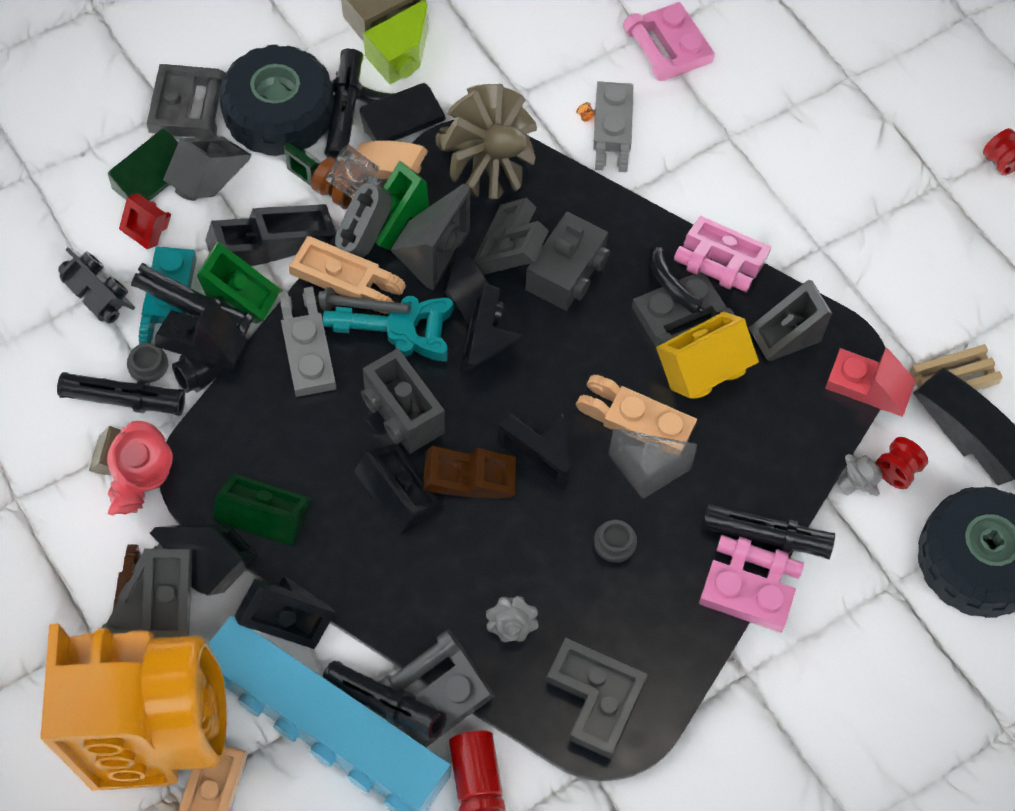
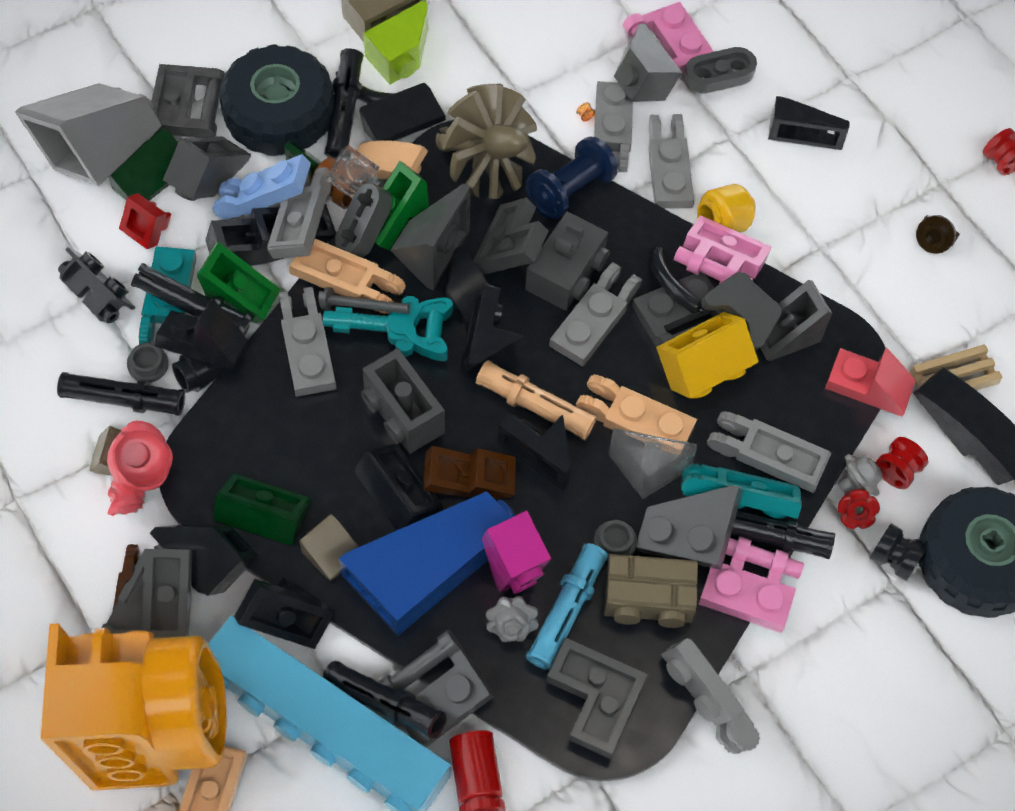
(90, 129): none -> light grey slope
(262, 188): none -> light blue hinge
(299, 219): none -> light grey hinge
(326, 545): none -> dark tan slope
(424, 561): none -> blue slope
(515, 553): none -> dark pink slope
(529, 396): none -> light nougat pin
(551, 191): none -> dark blue hose
(576, 588): none -> medium azure pin
(594, 317): none -> light grey hinge
(646, 68): none -> dark grey slope
(651, 590): none -> dark tan brick
(670, 165): none -> light grey hinge
(691, 527): none -> dark grey wing
(712, 696): none -> light grey hinge
(716, 70): none -> dark grey plate
(728, 206): none -> yellow head
(747, 300): none -> dark grey piece
(770, 450): none -> light grey hinge
(770, 496): none -> teal hinge
(806, 125): none -> black slope
(855, 499): none -> red plate
(899, 552): none -> black wheel
(936, 234): none -> dark brown plate

